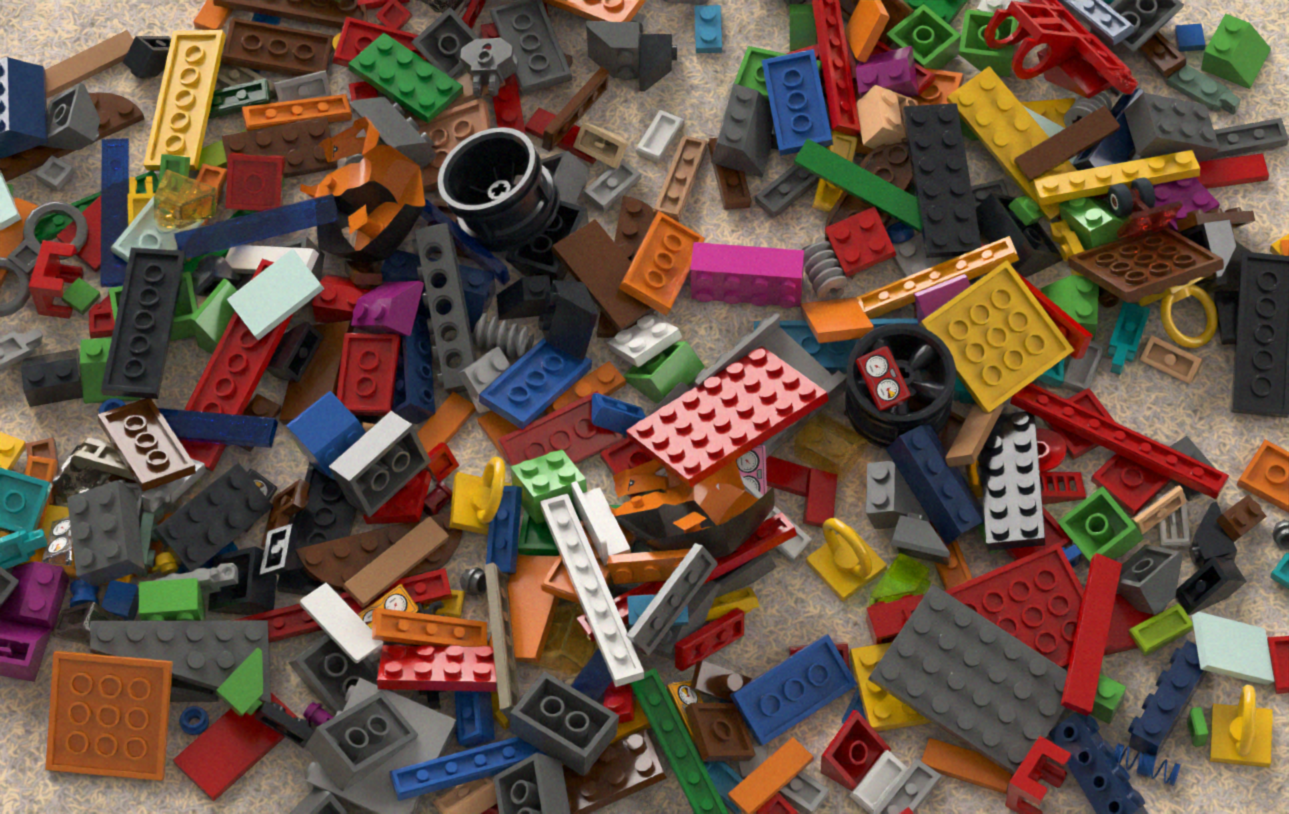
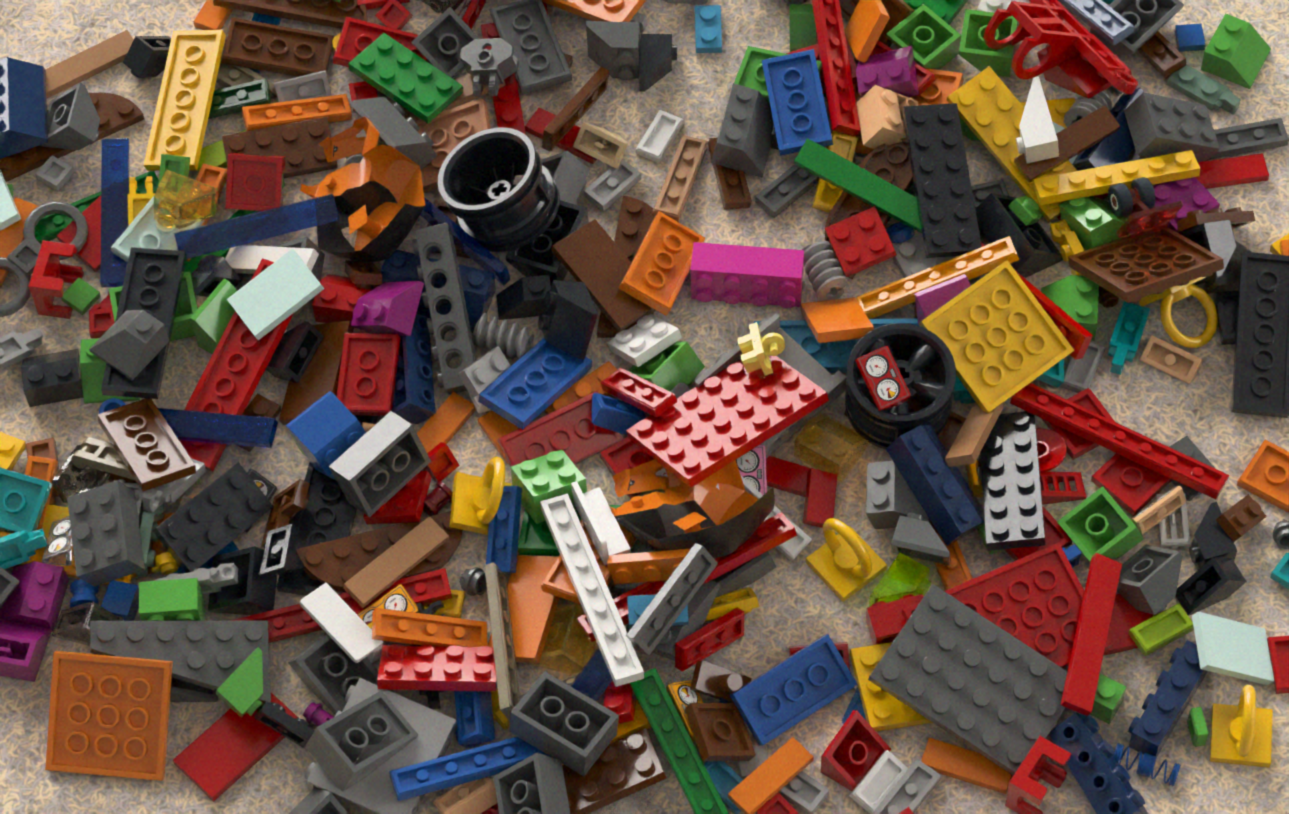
(131, 342): none -> dark grey slope
(191, 713): blue plate -> none
(638, 392): none -> red tile
(758, 350): none -> light yellow hips
(1037, 131): none -> white slope

